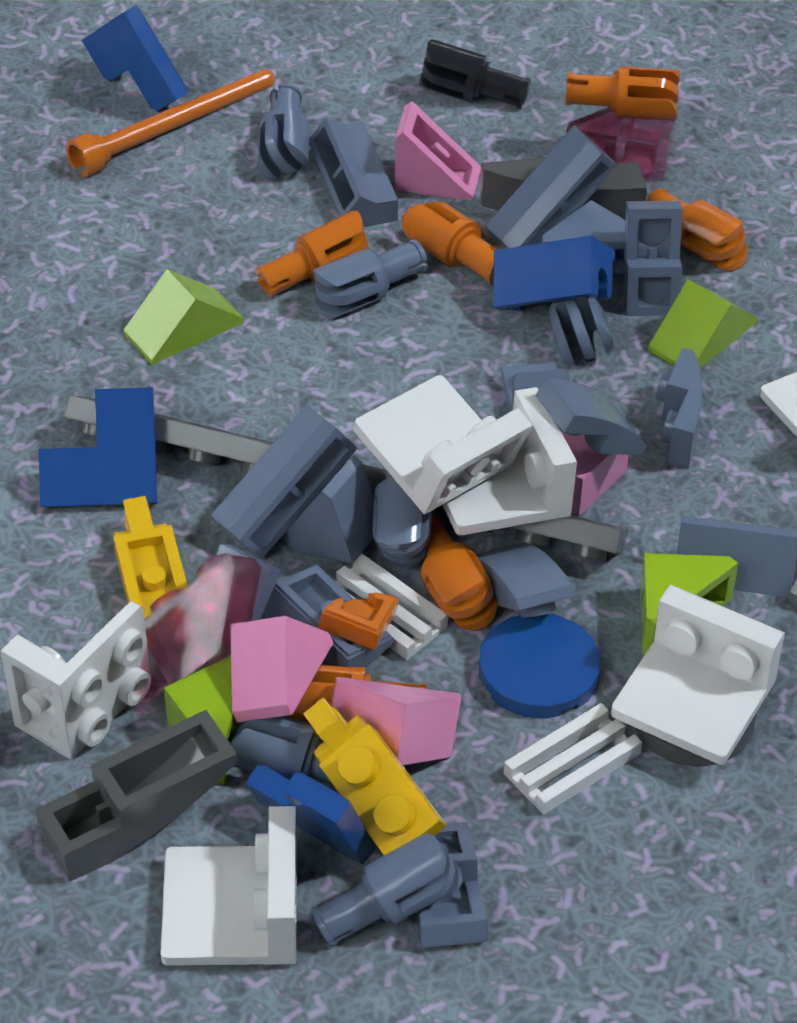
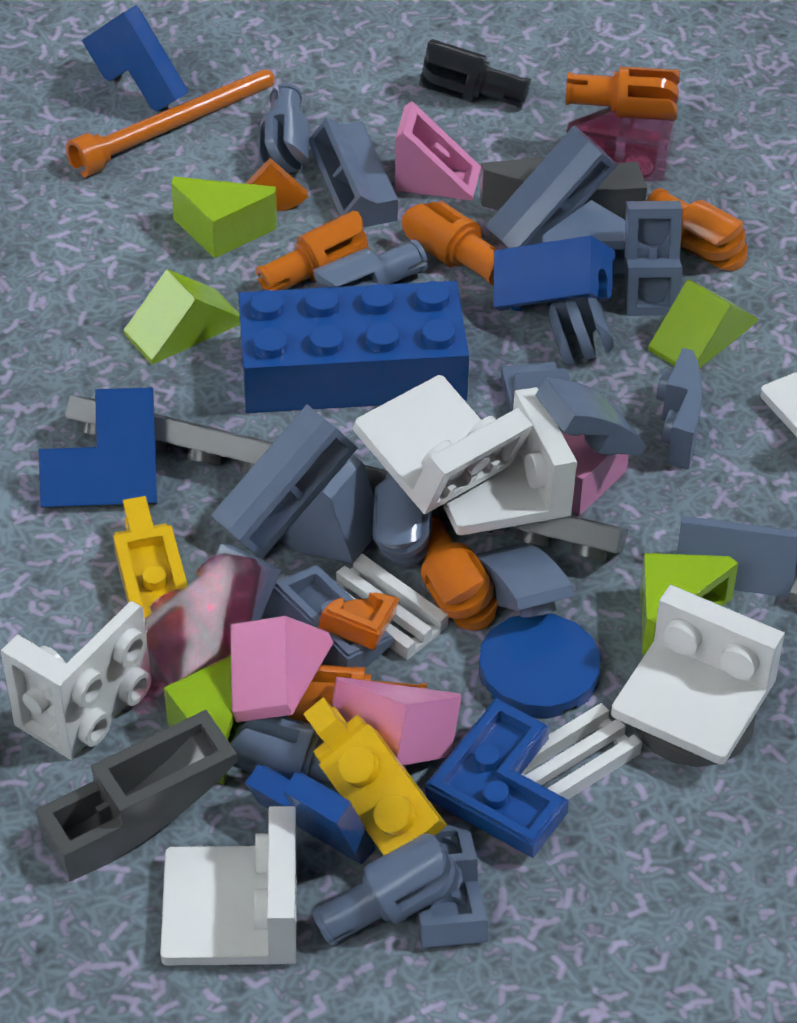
(222, 212): none -> lime slope
(288, 190): none -> orange tile
(349, 344): none -> blue brick
(486, 782): none -> blue tile

